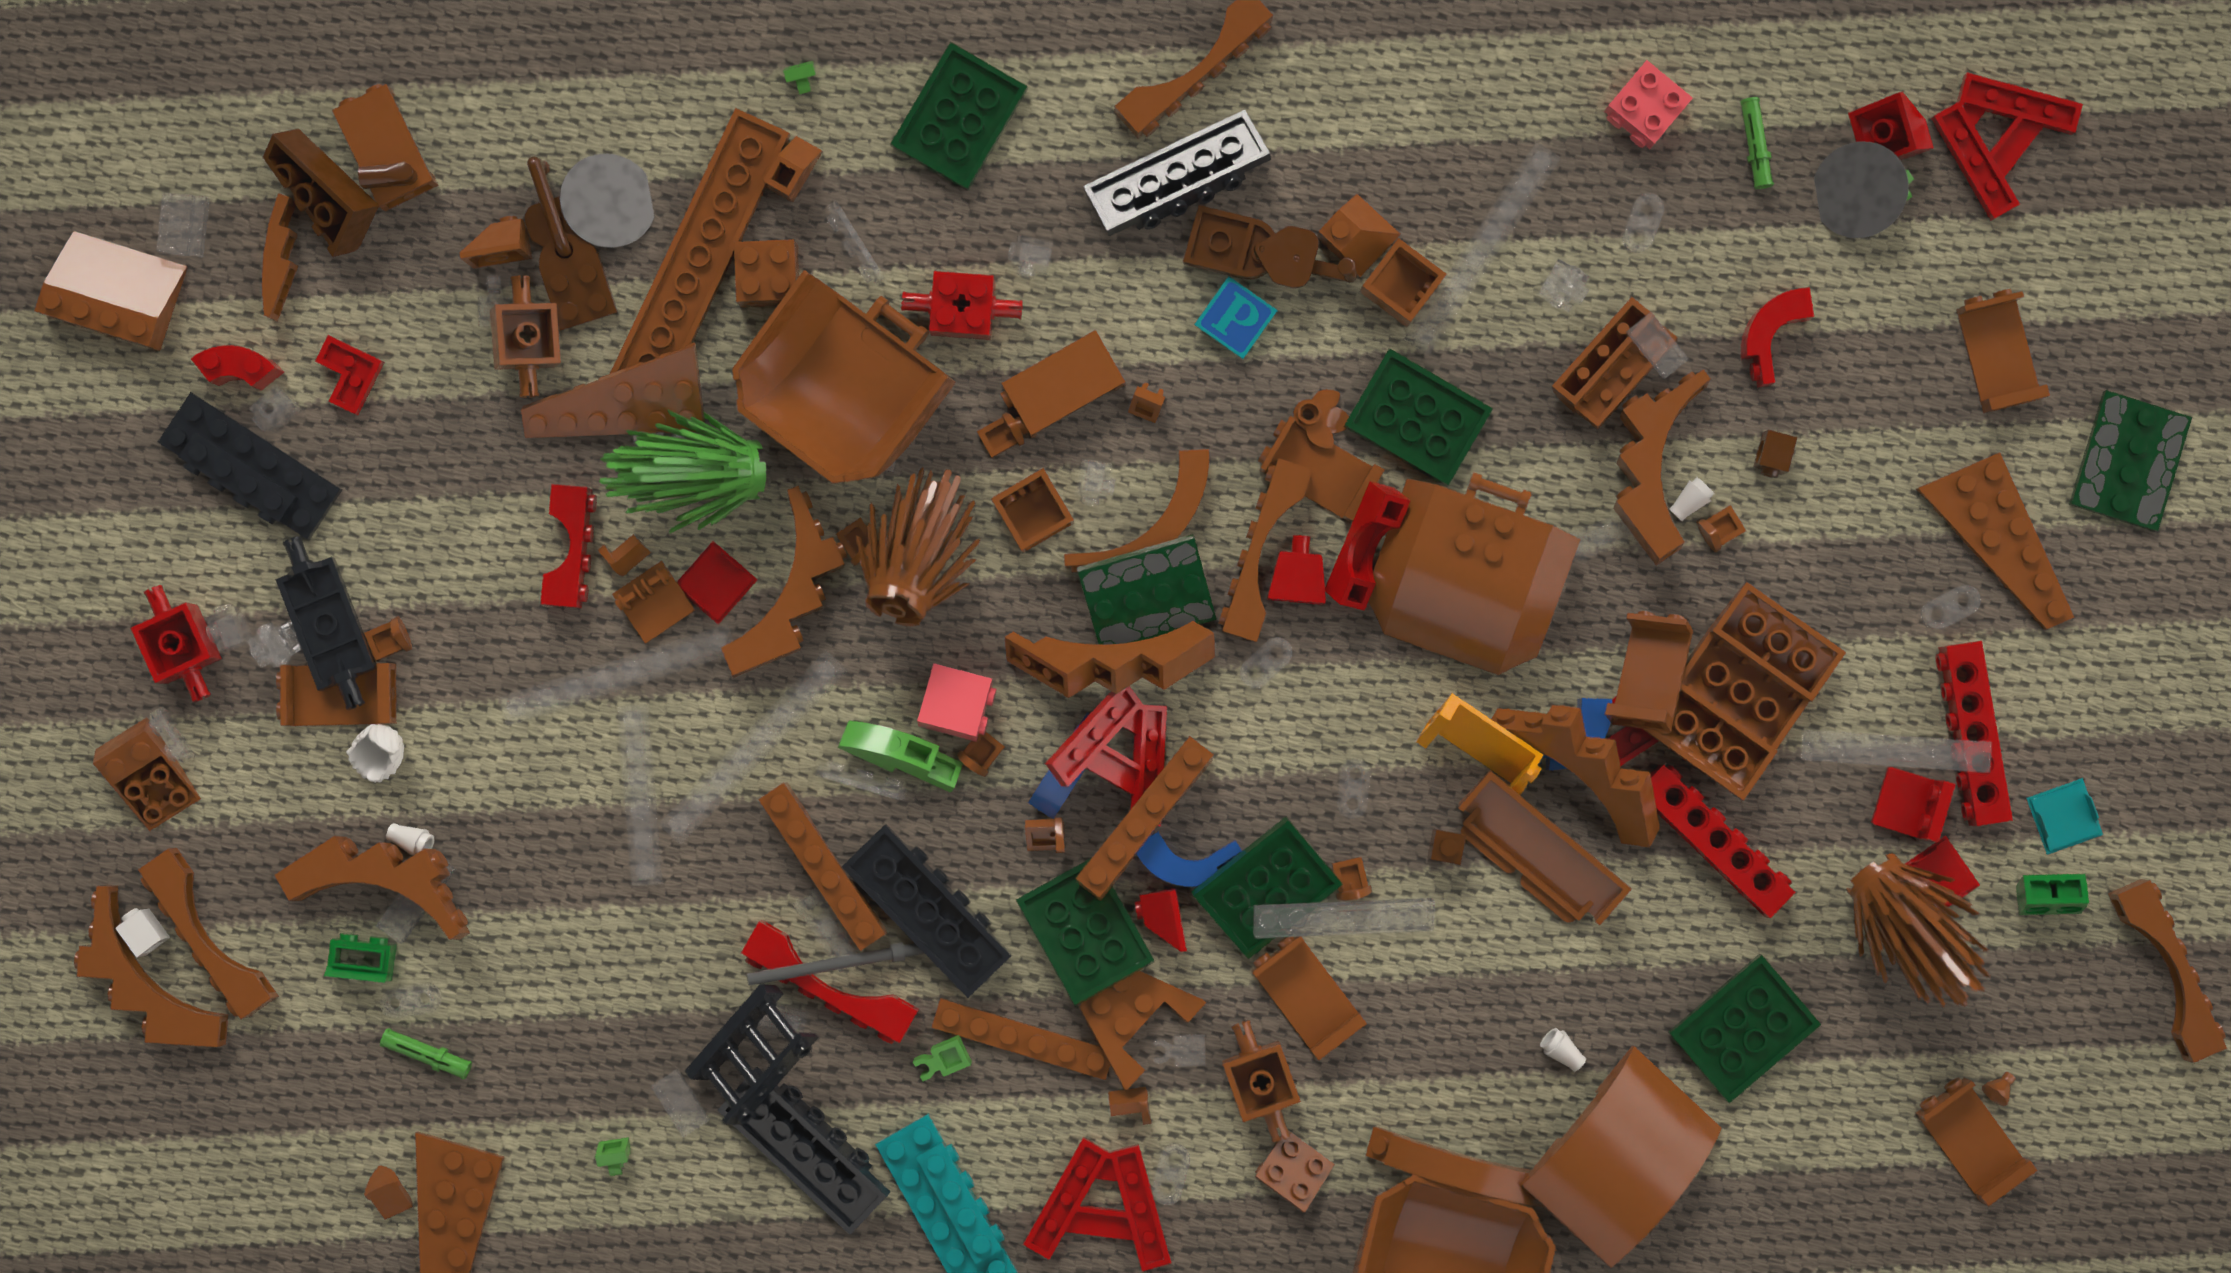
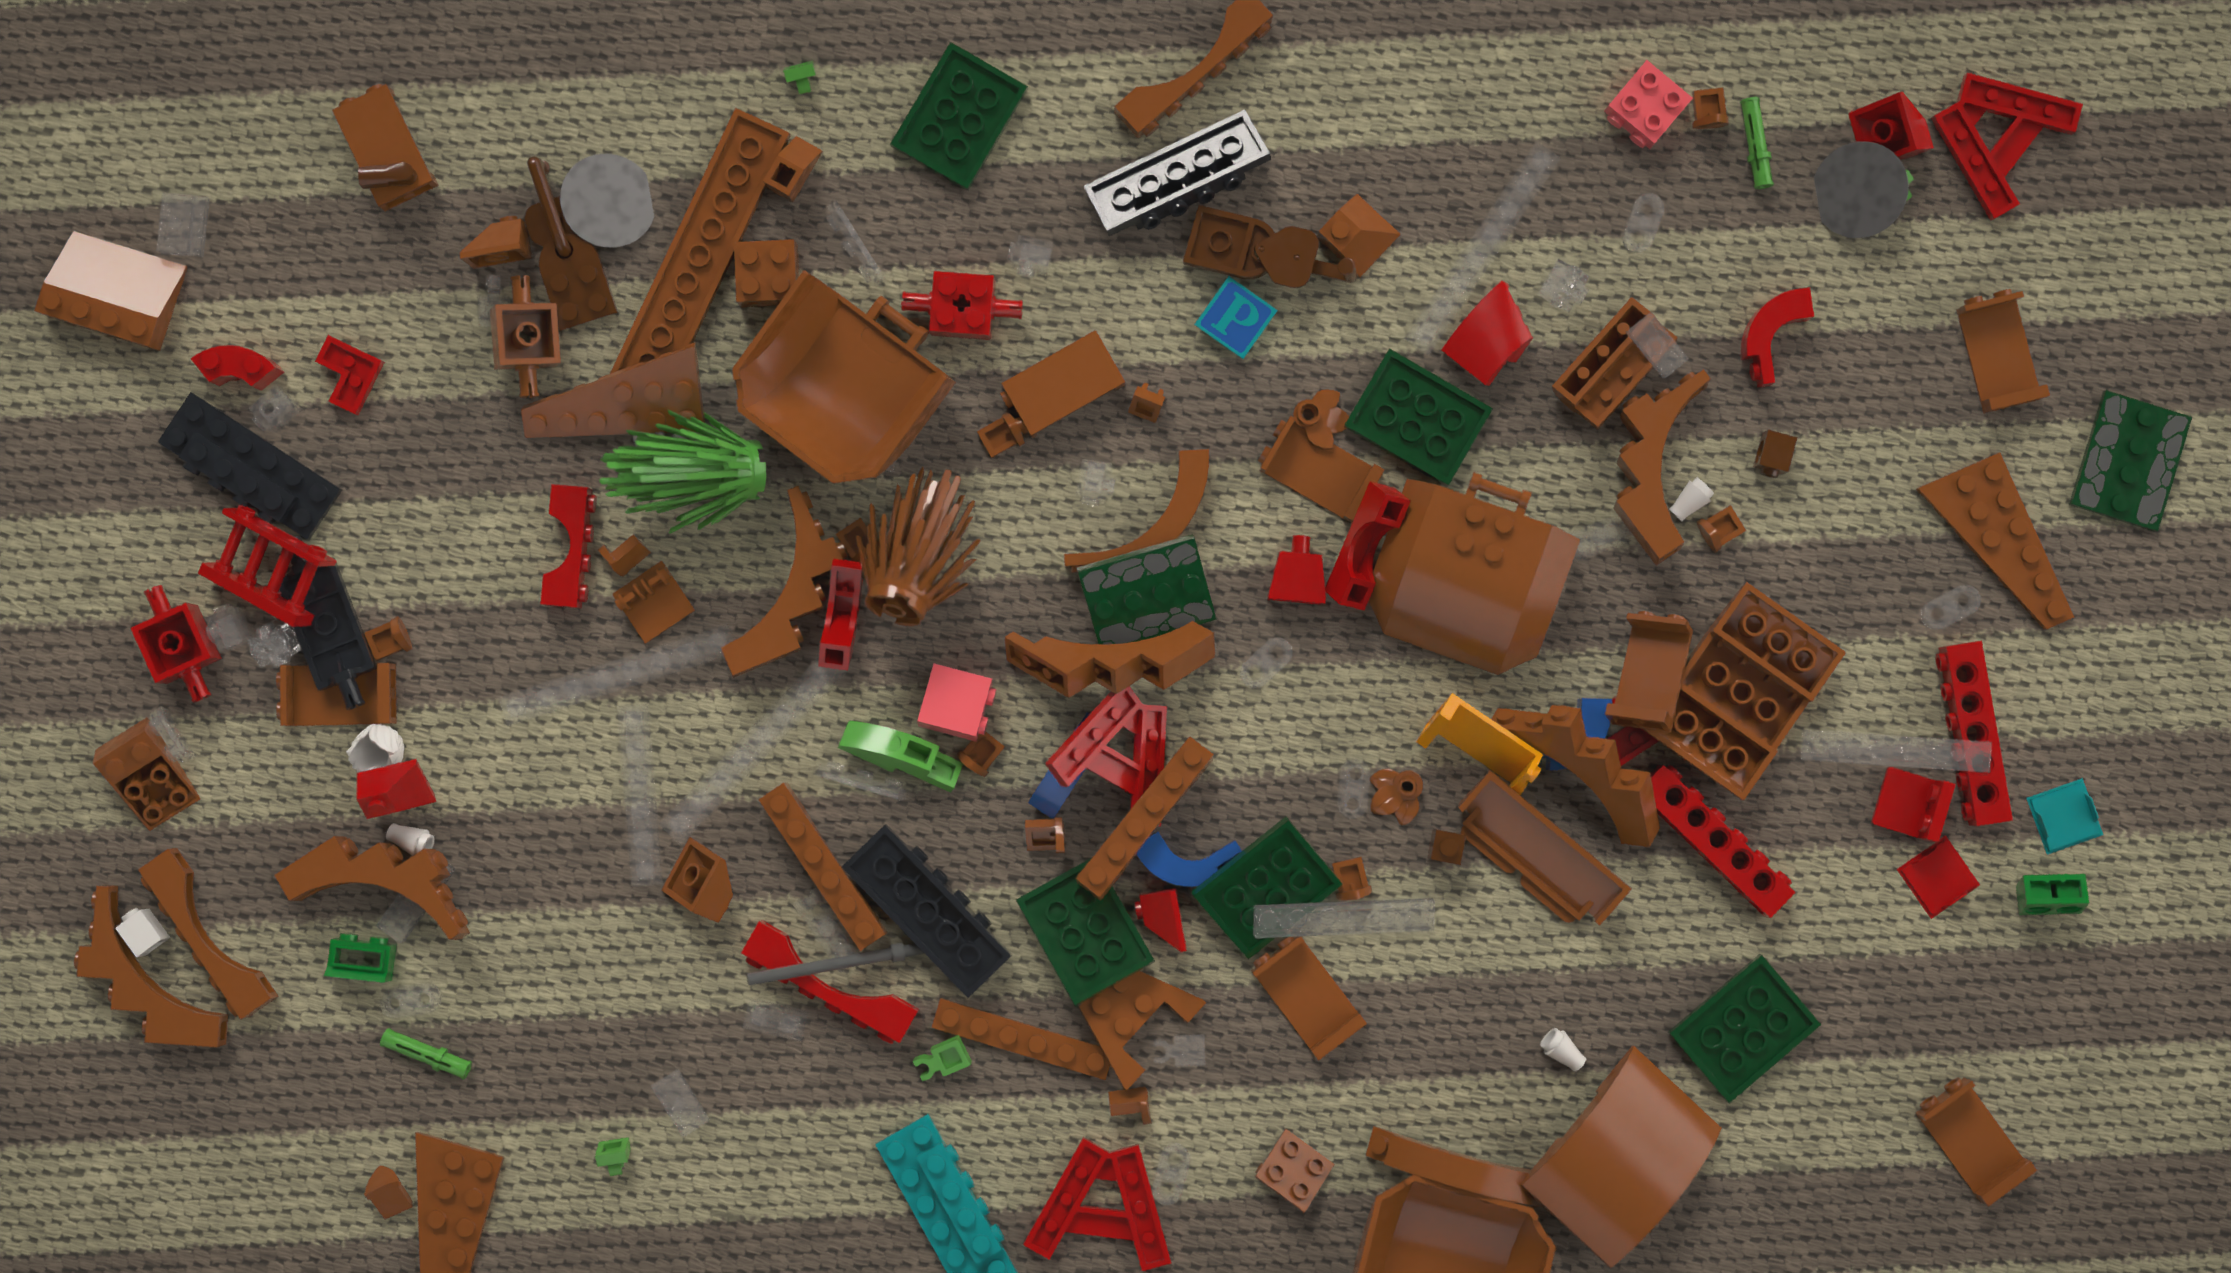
(246, 585): none -> red fence
(277, 269): dark orange slope -> none
(322, 189): reddish brown wedge -> none
(393, 789): none -> red slope
(700, 881): none -> dark orange slope
(716, 582): red piece -> none
(726, 1045): black fence -> none
(813, 1154): black plate -> none
(841, 615): none -> red arch
(1033, 510): dark orange piece -> none
(1279, 1088): dark orange brick -> none
(1285, 489): dark orange arch -> none
(1393, 797): none -> dark orange plate
(1402, 282): dark orange piece -> none
(1489, 335): none -> red slope
(1709, 109): none -> dark orange tile
(1915, 928): dark orange plant -> none
(1999, 1089): dark orange rock -> none
(2193, 1025): dark orange arch -> none

